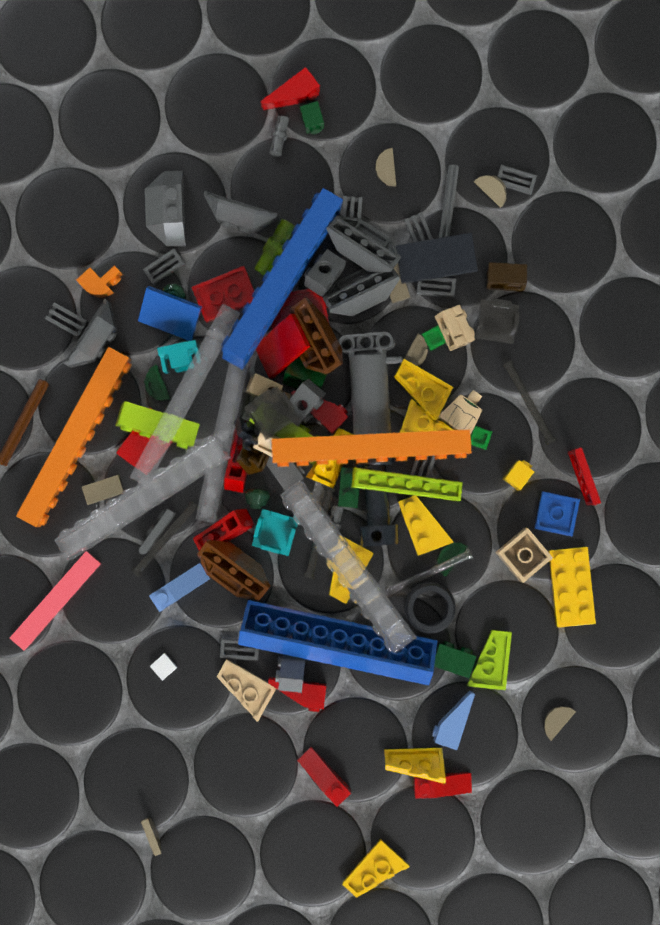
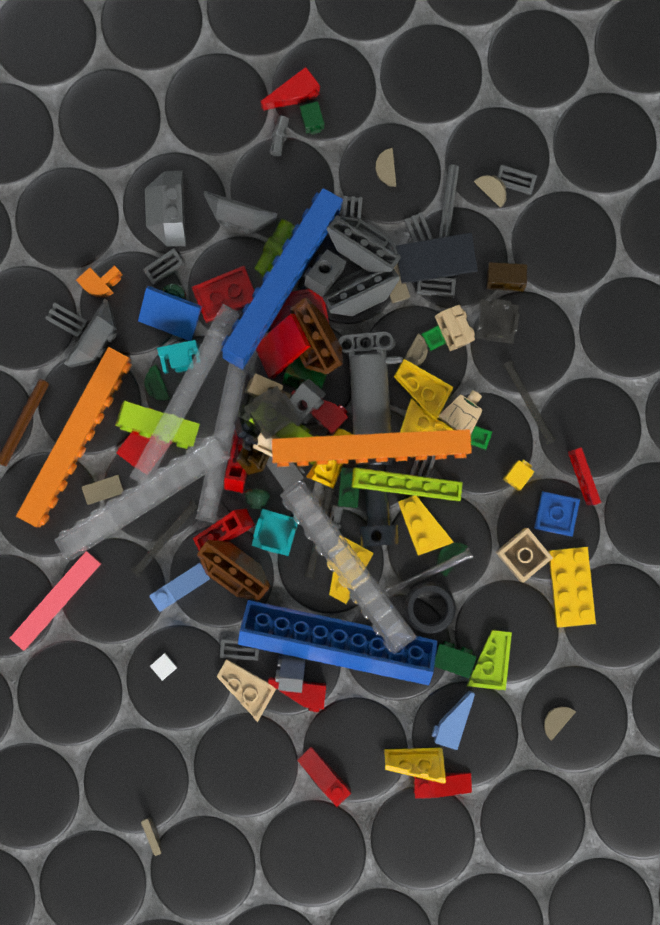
(155, 532): dark grey hinge -> none
(374, 868): yellow wing -> none

